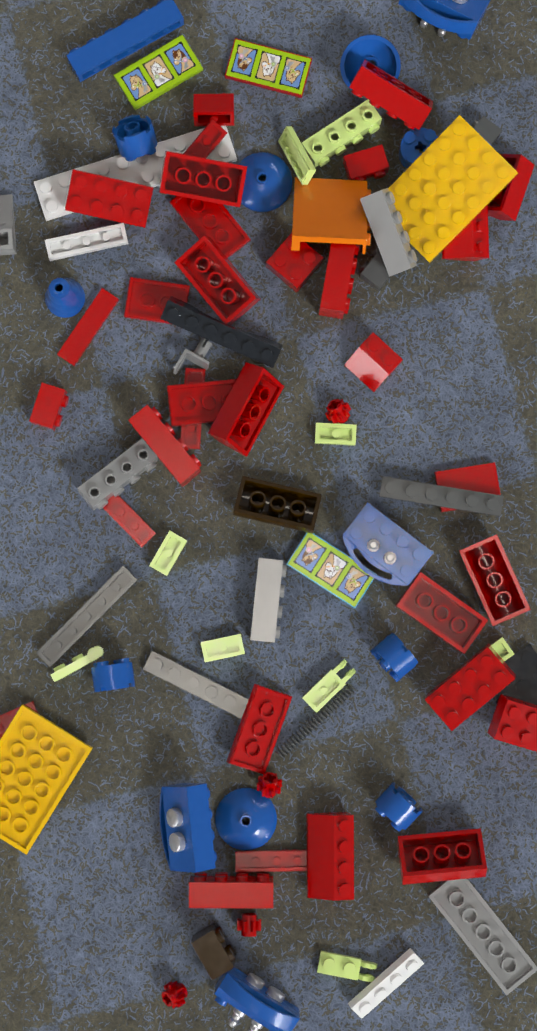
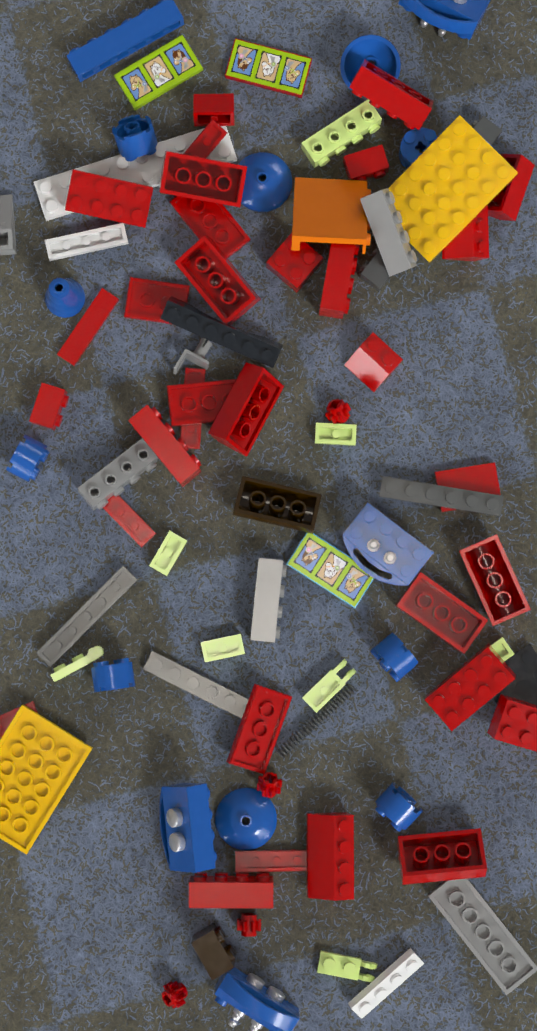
(27, 458): none -> blue brick
(297, 155): yellowish green plate -> none

